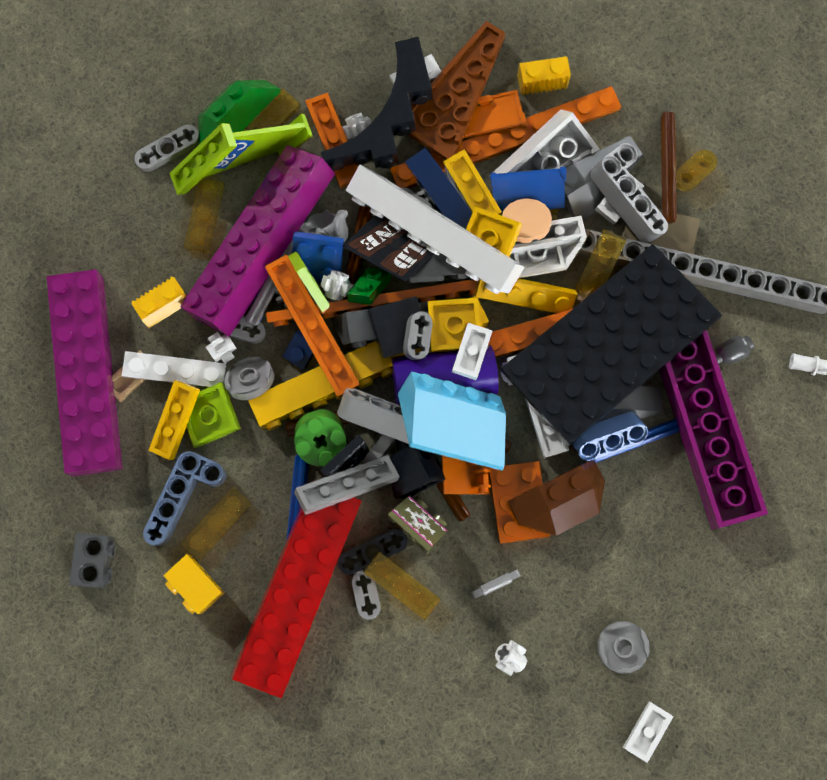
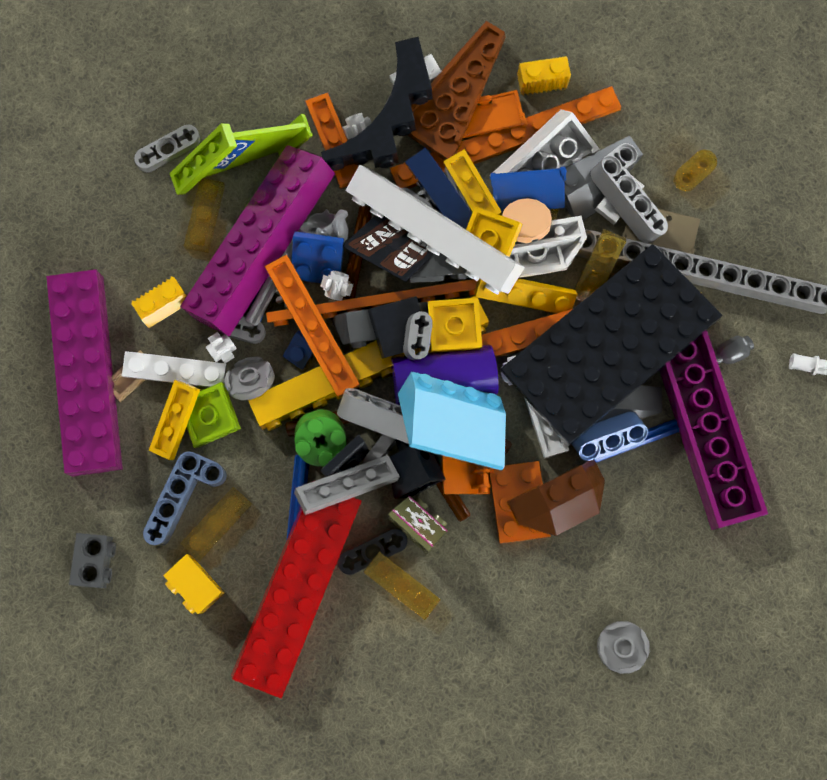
(236, 106): green wedge -> none
(276, 112): clear yellow plate -> none
(309, 281): tile -> none
(359, 596): light grey beam -> none
(369, 286): green plate -> none
(472, 351): white plate -> none
(495, 584): light grey piece -> none
(510, 658): white gear -> none
(648, 732): white plate -> none
(668, 166): reddish brown axle -> none

